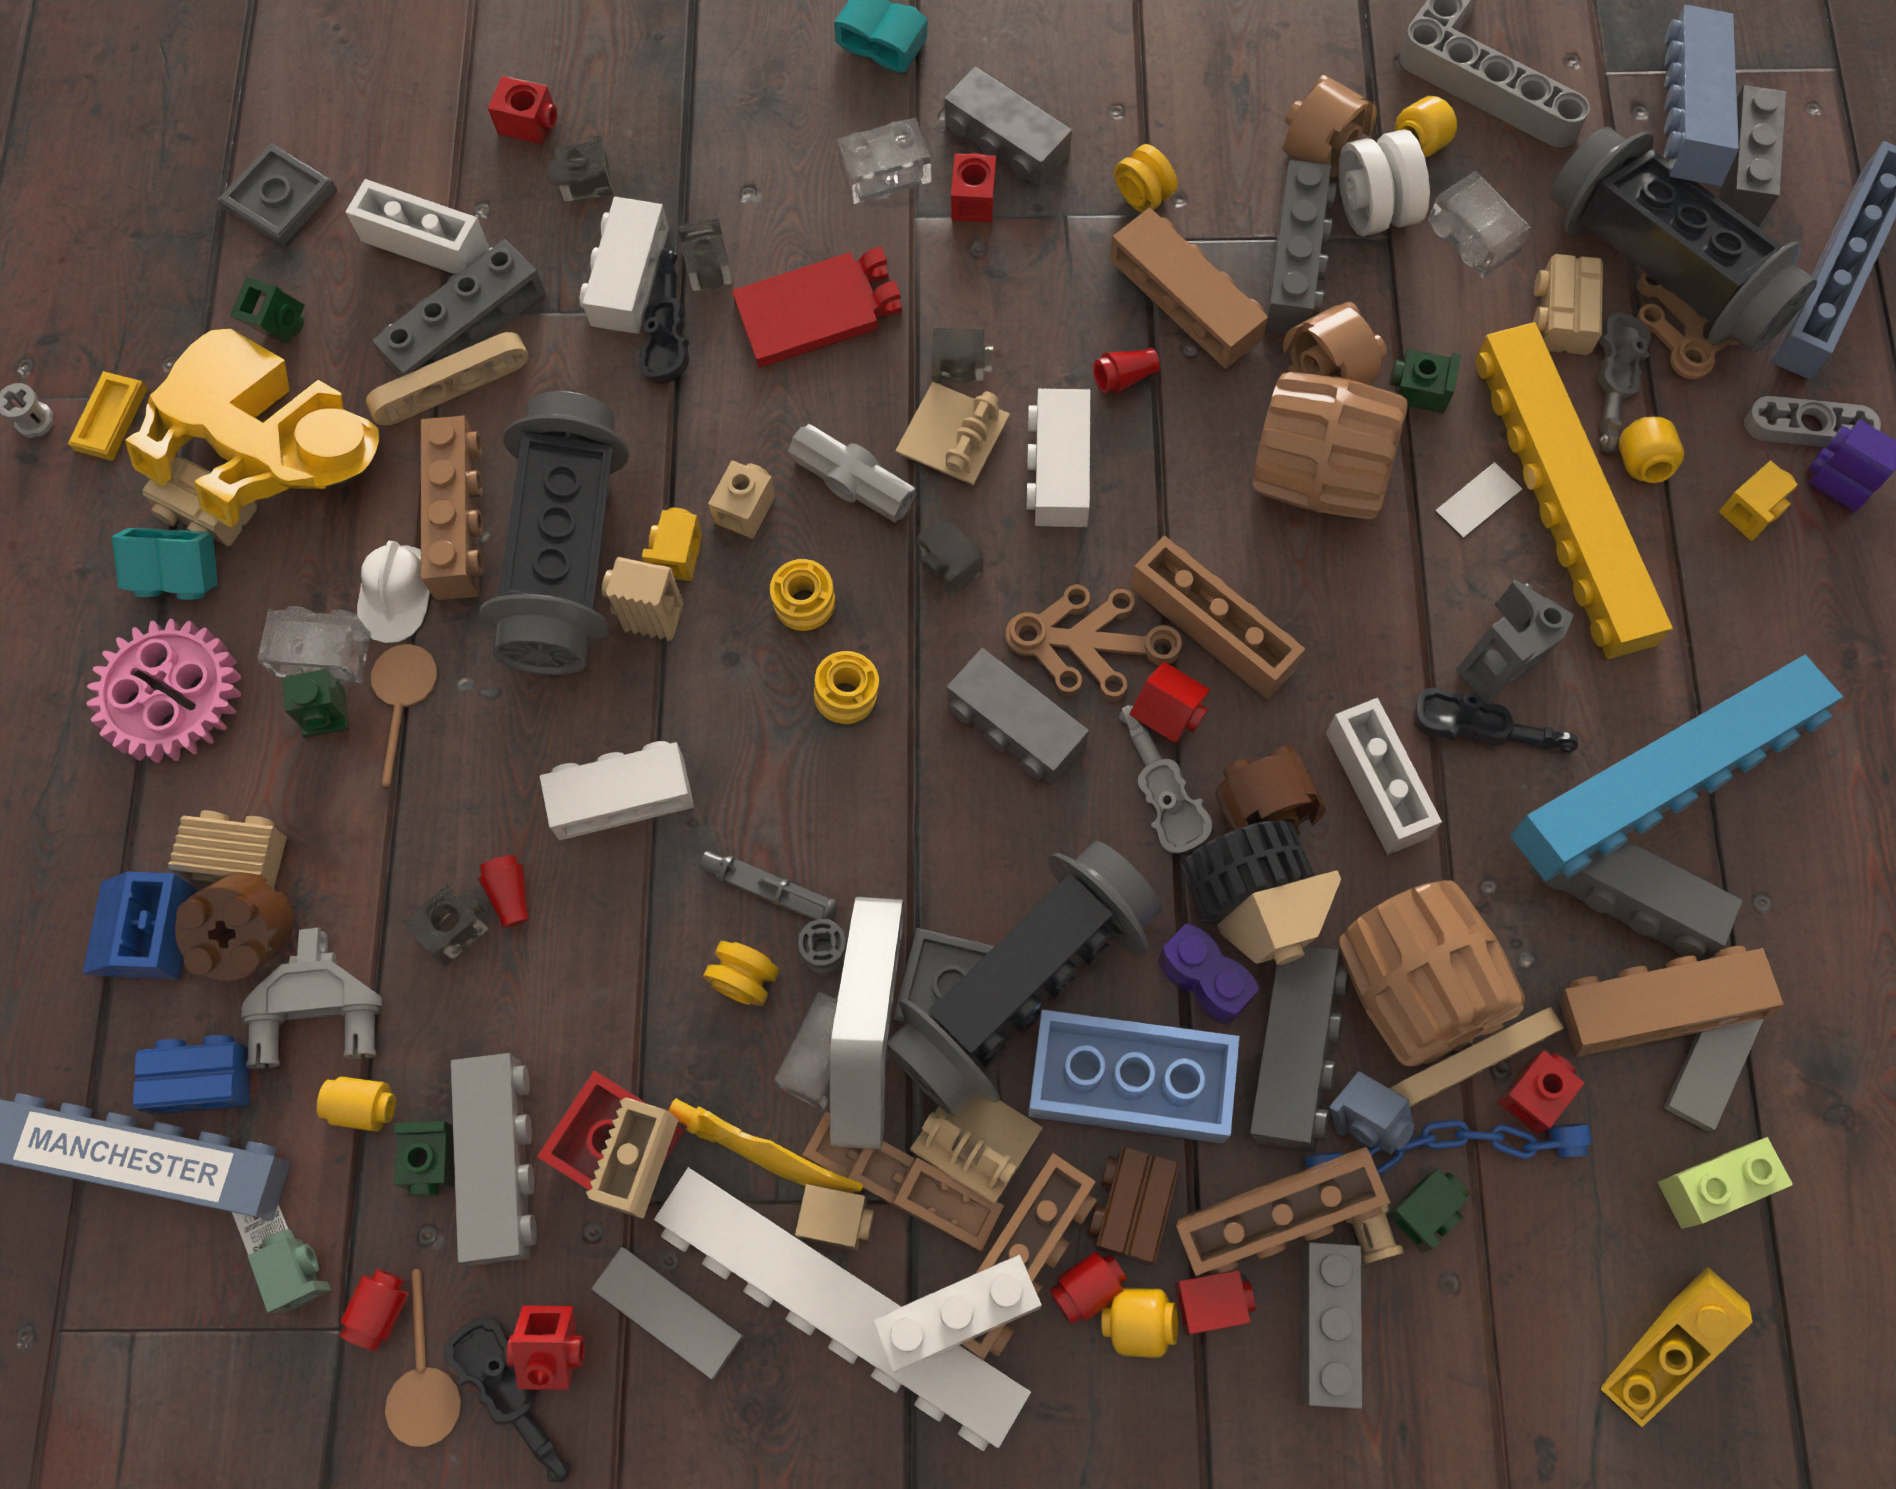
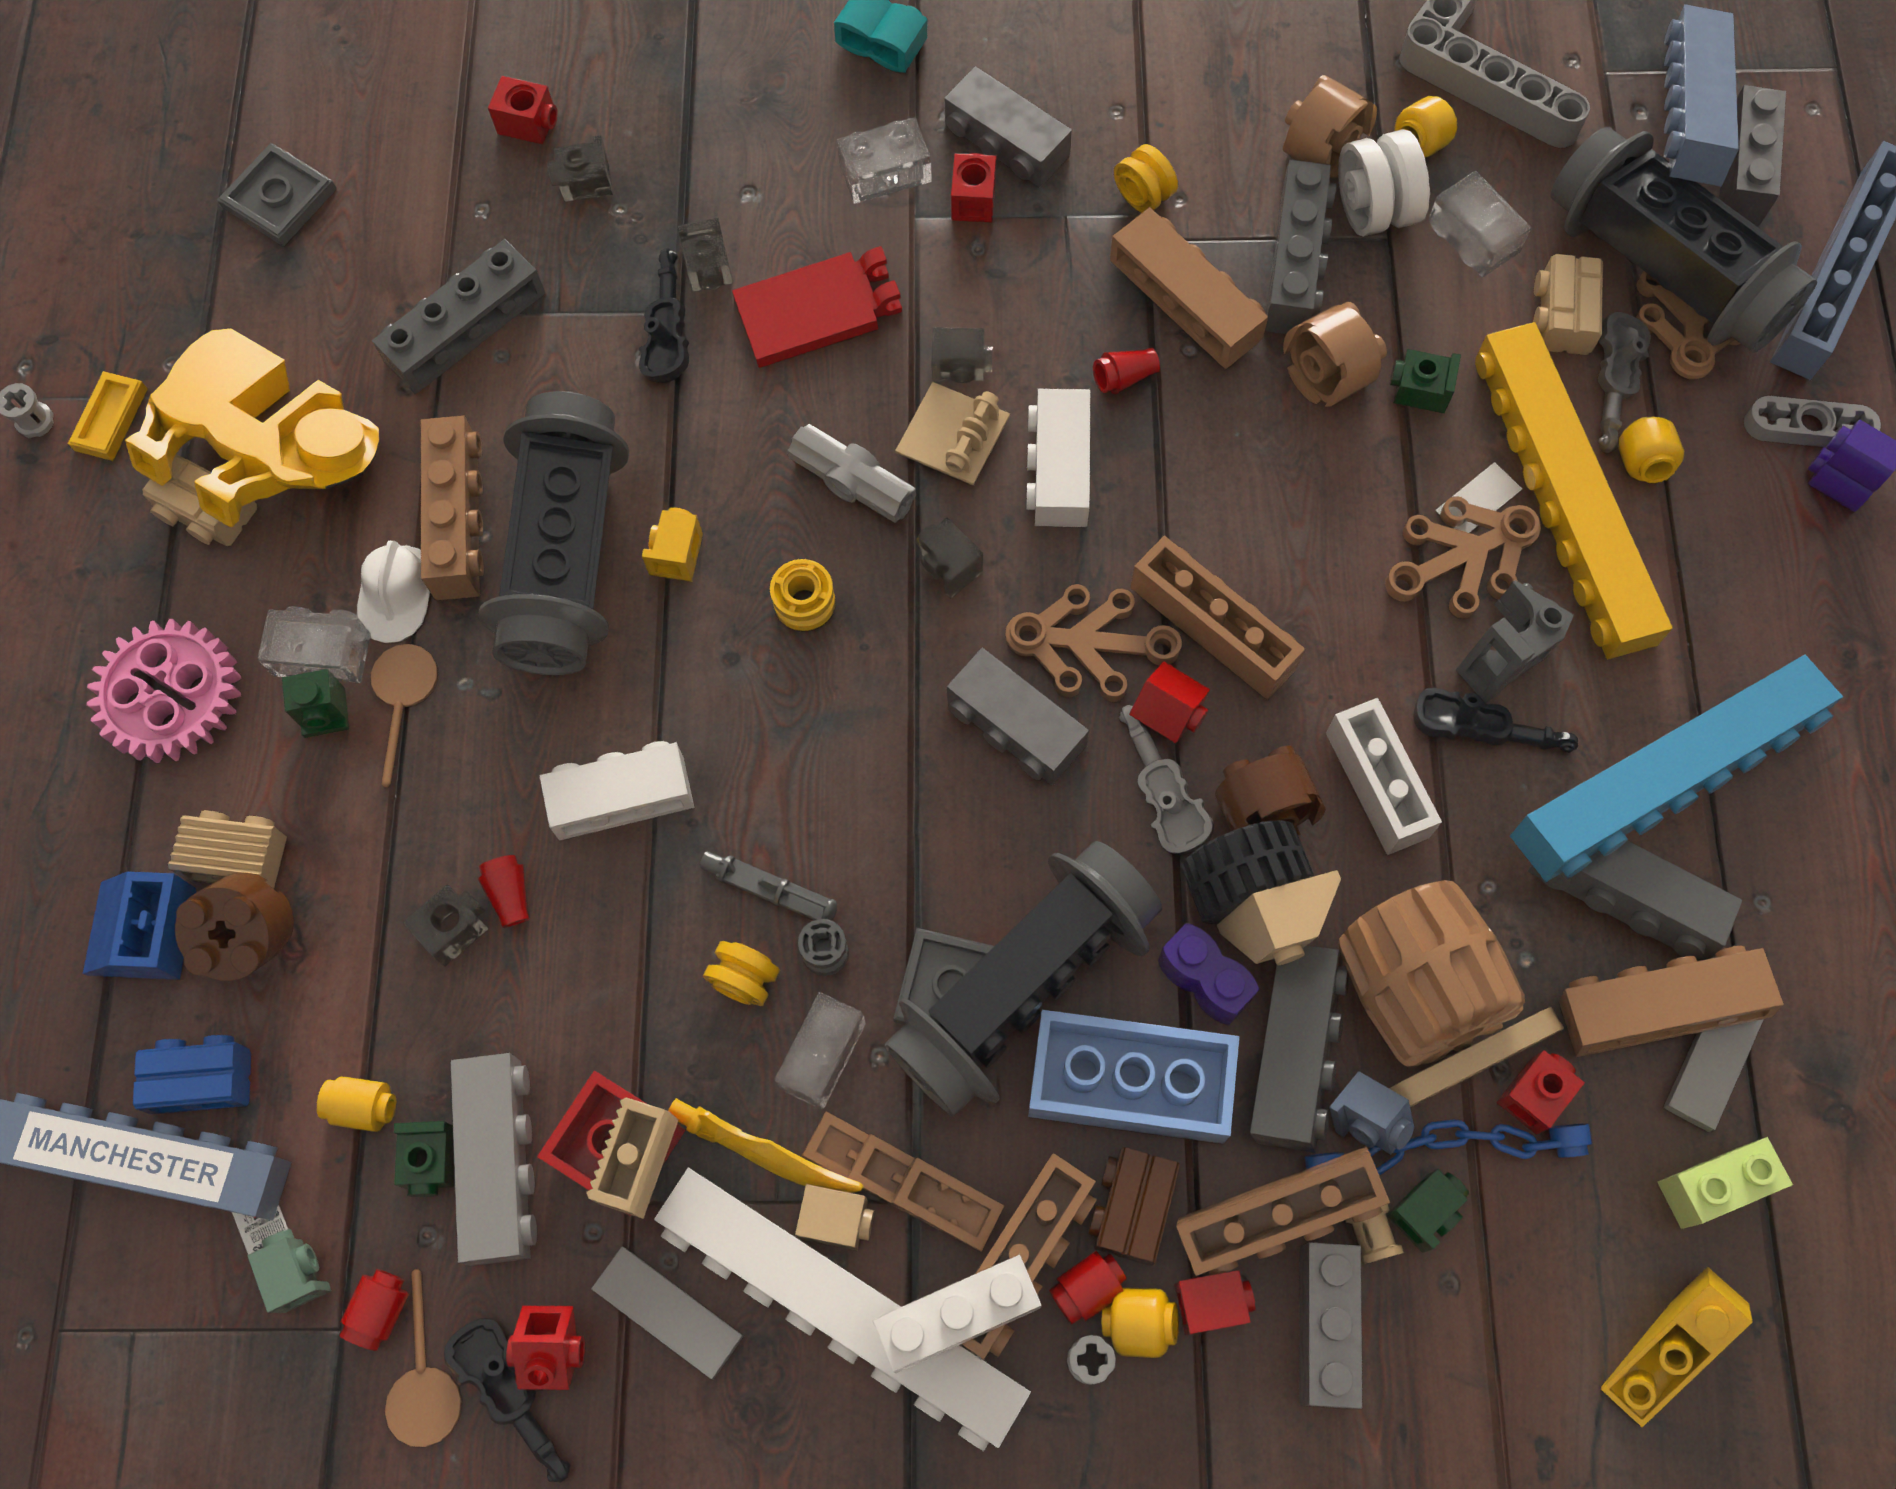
(165, 561): teal brick -> none
(278, 315): dark green brick -> none
(309, 988): light grey connector -> none
(416, 227): white brick -> none
(447, 378): tan beam -> none
(624, 265): white brick -> none
(643, 597): tan brick -> none
(742, 498): tan brick -> none
(851, 669): yellow wheel -> none
(864, 1023): beam -> none
(978, 1144): tan hinge -> none
(1100, 1347): none -> light grey bush
(1329, 444): medium nougat wheel -> none
(1467, 550): none -> medium nougat plant
(1759, 500): yellow brick -> none

